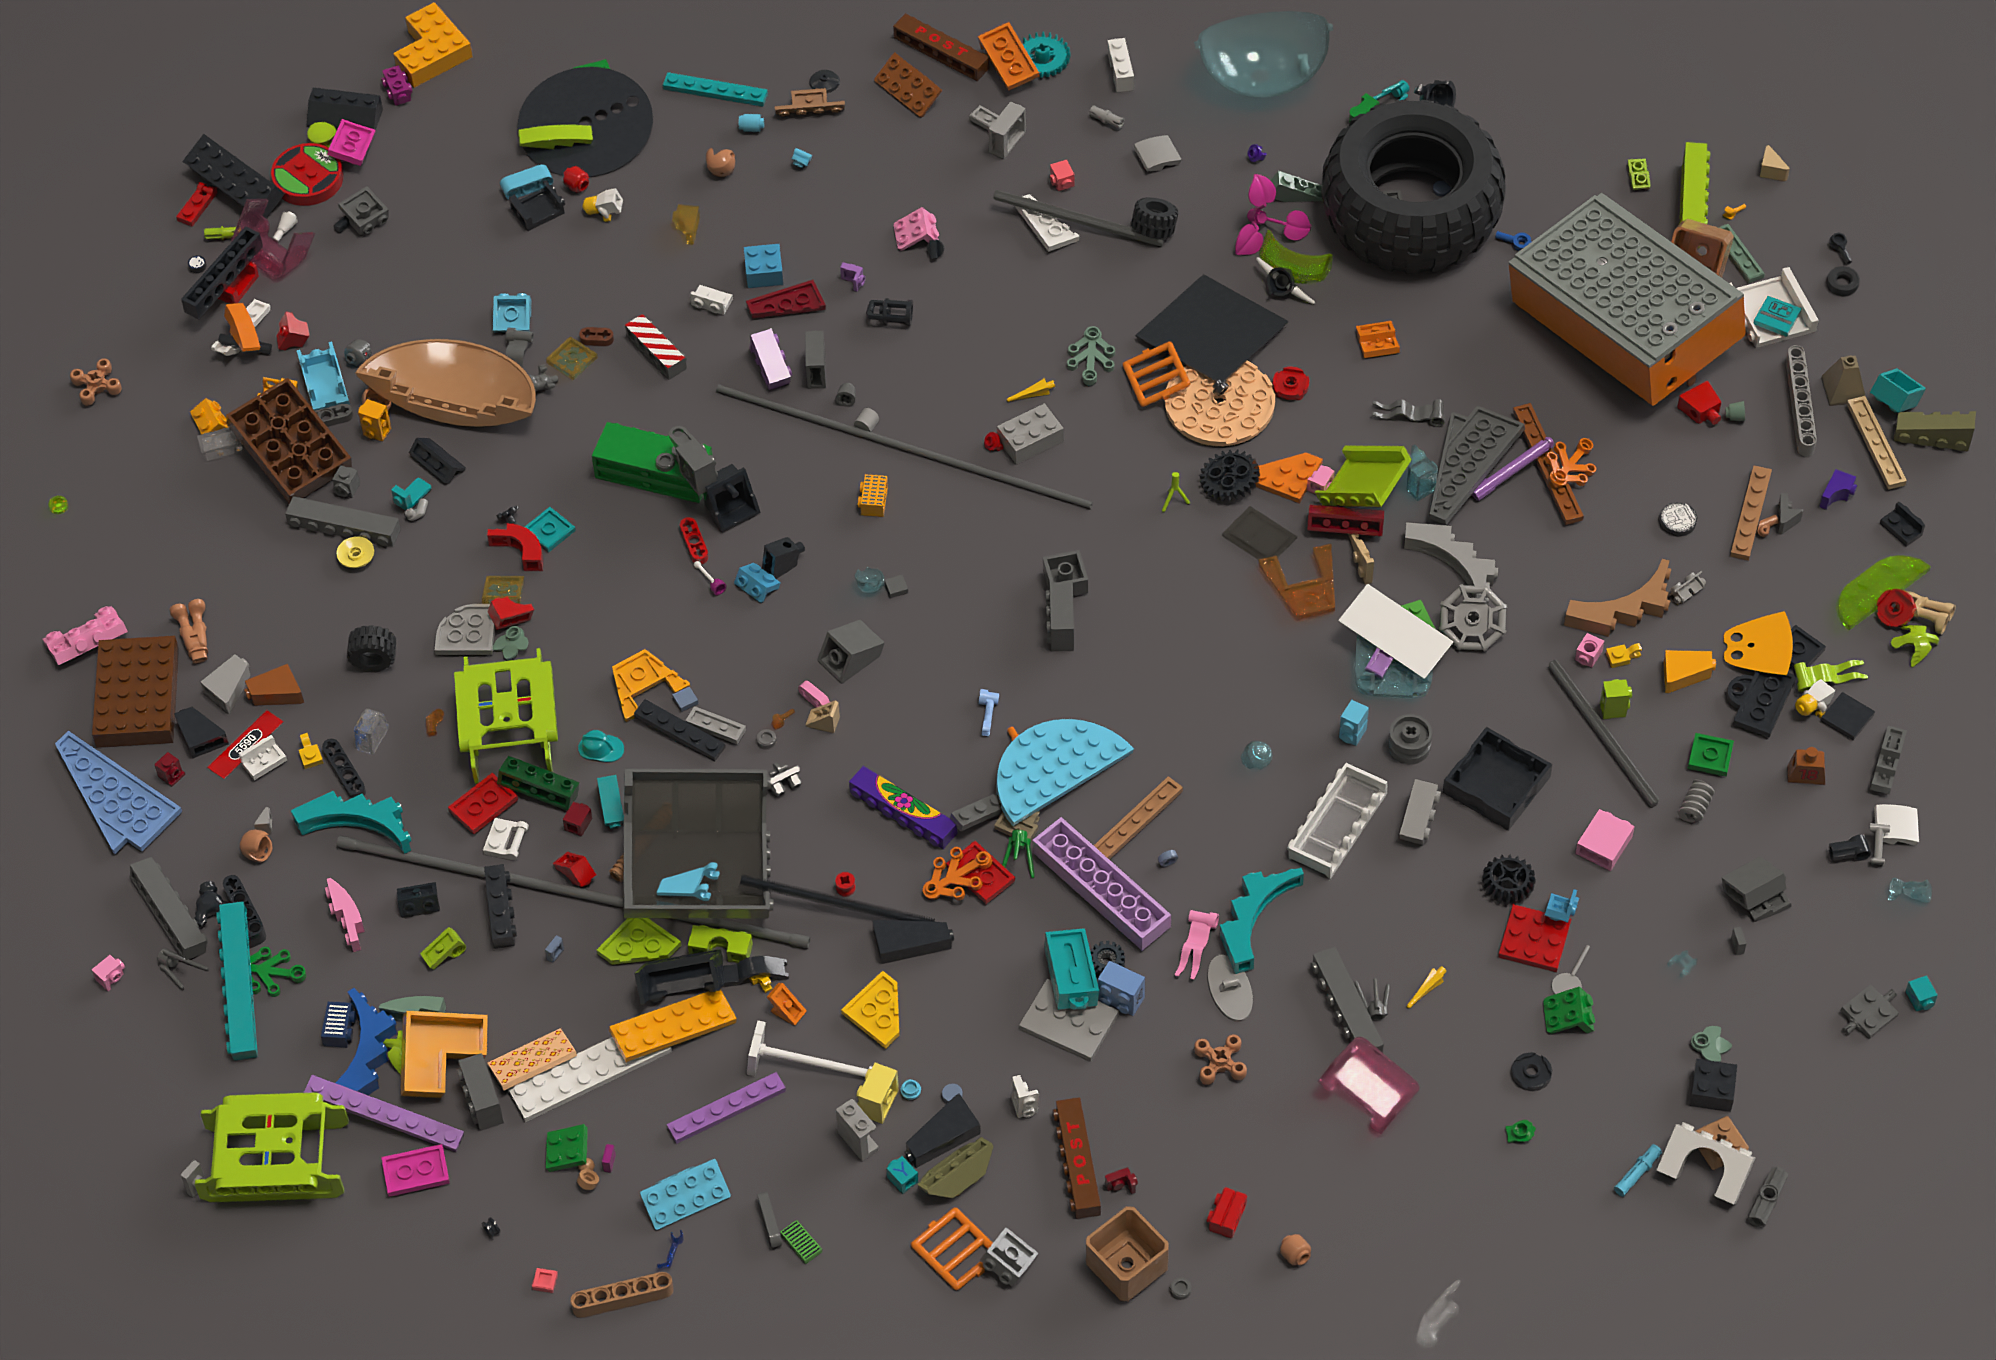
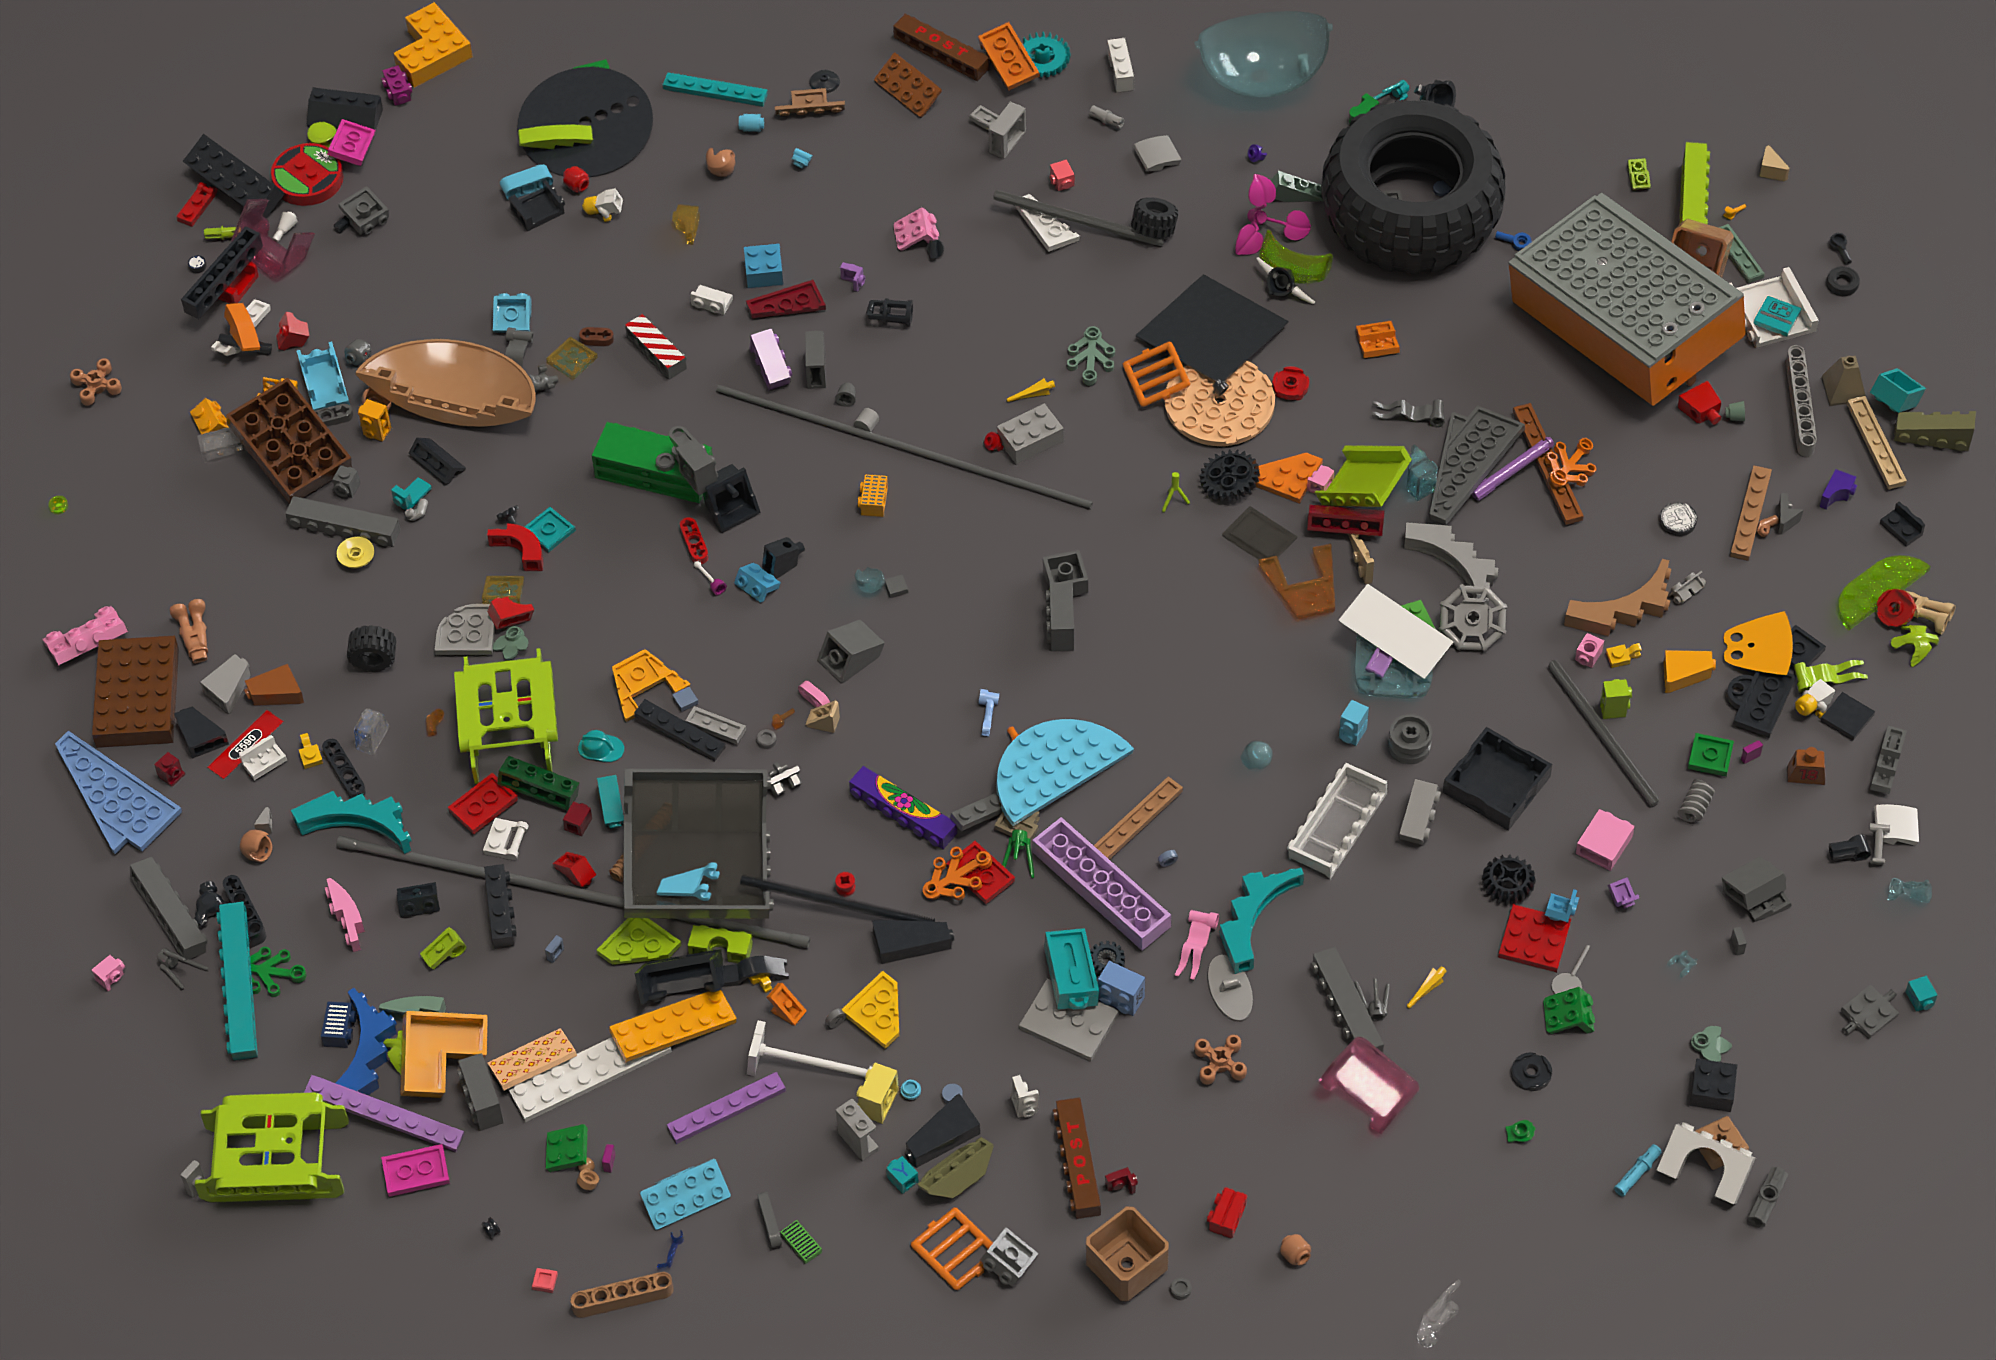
(835, 1018): none -> flat silver tile
(1622, 893): none -> medium lavender bracket
(1751, 752): none -> magenta tile

